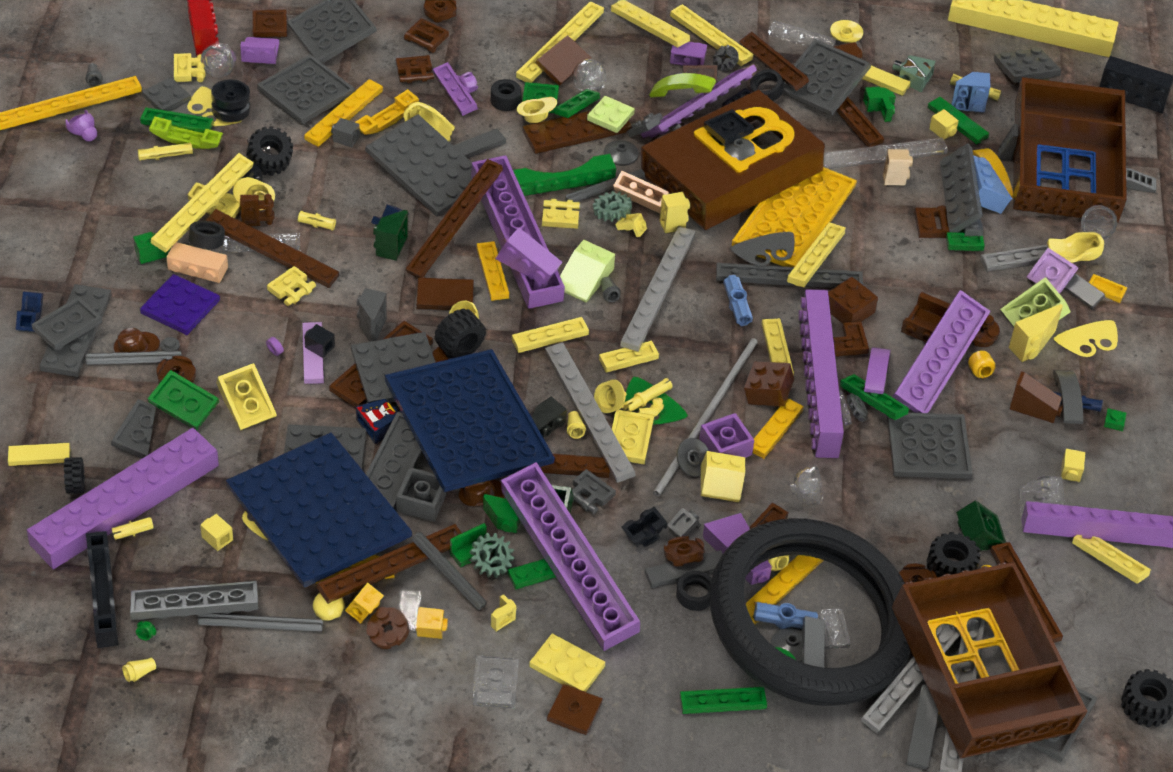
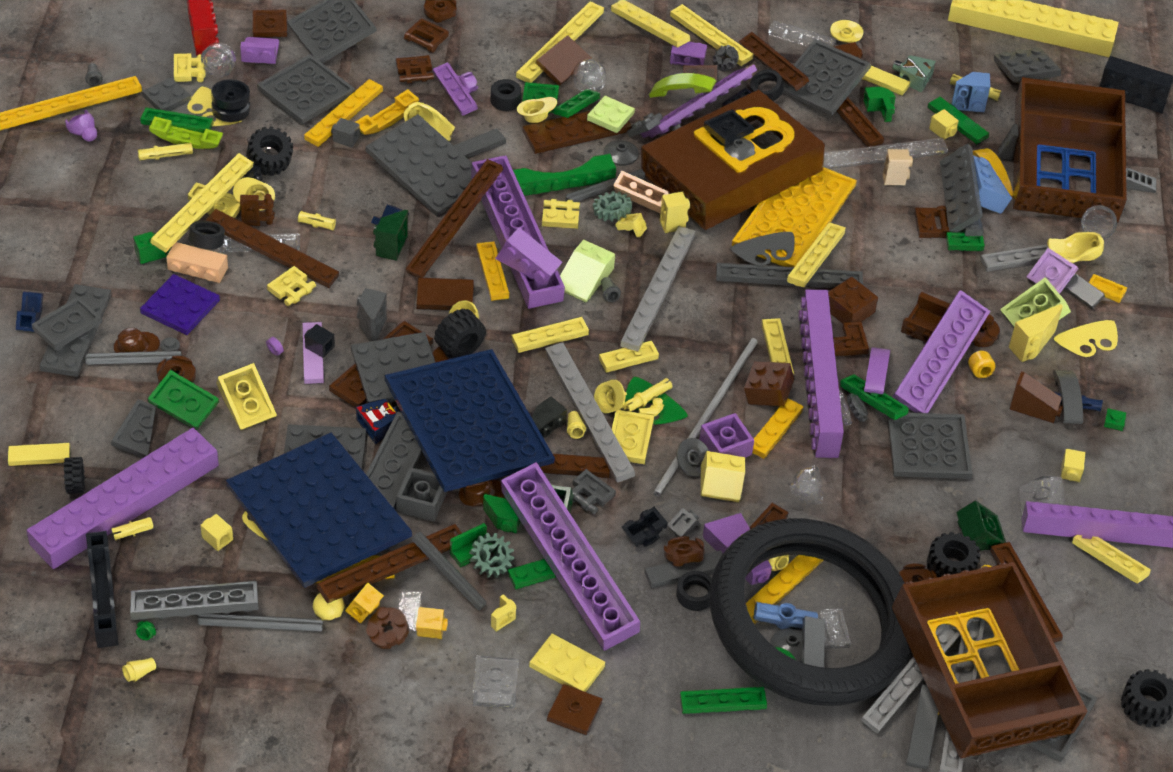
(738, 300): medium blue piece -> none

